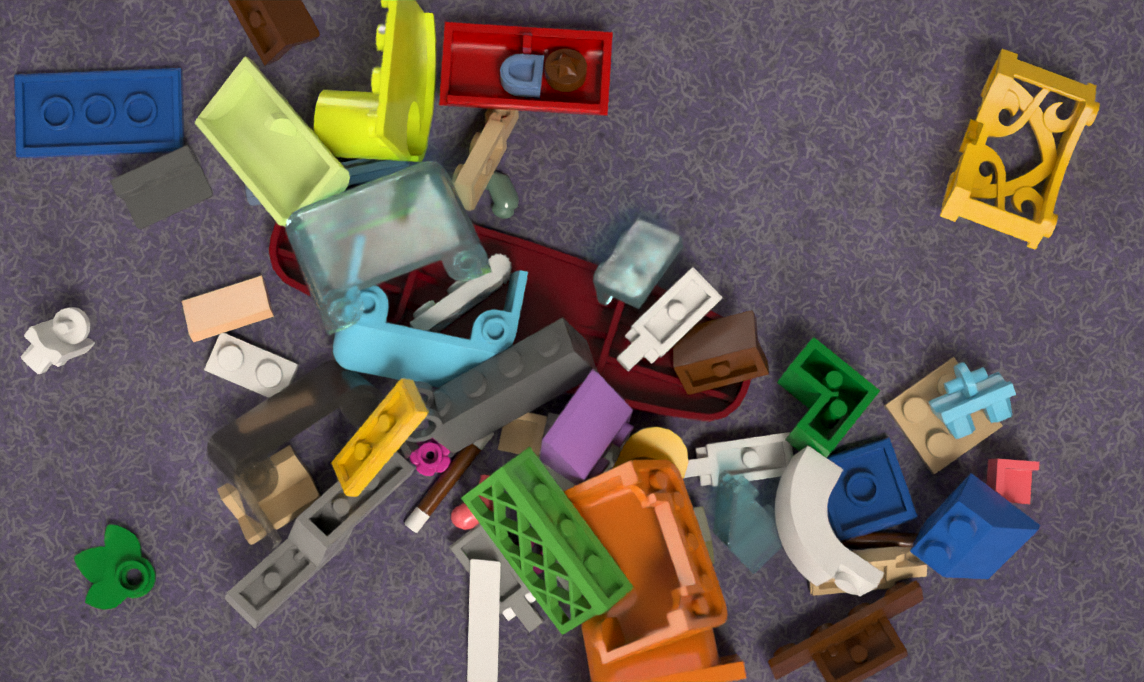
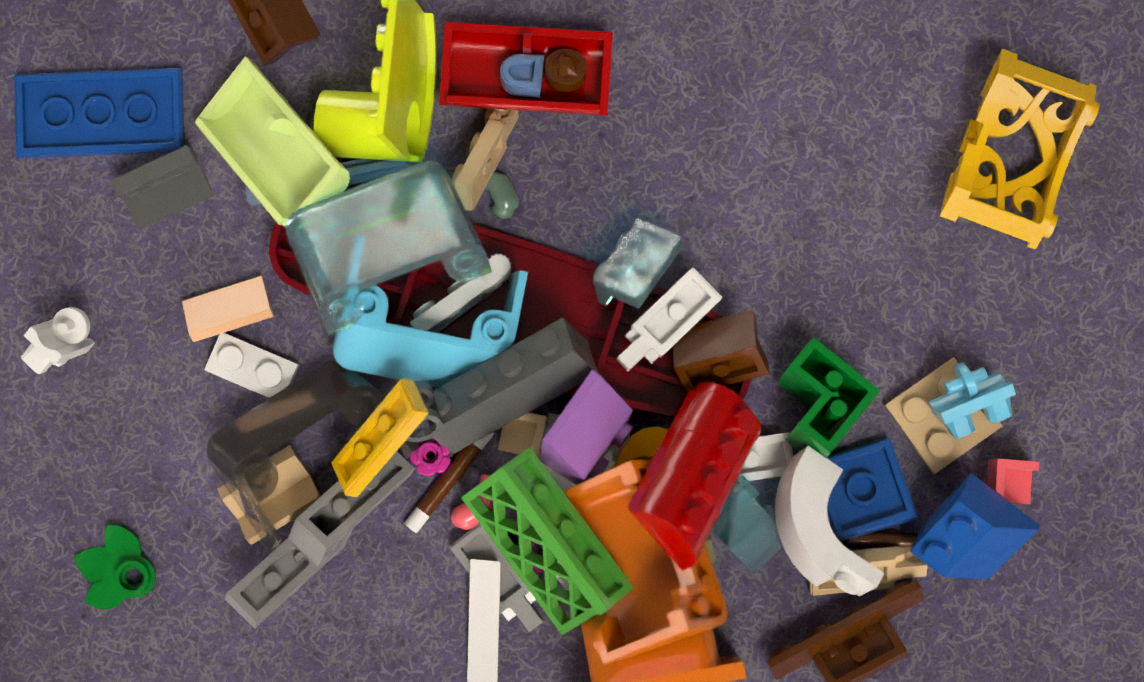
(695, 470): none -> red container

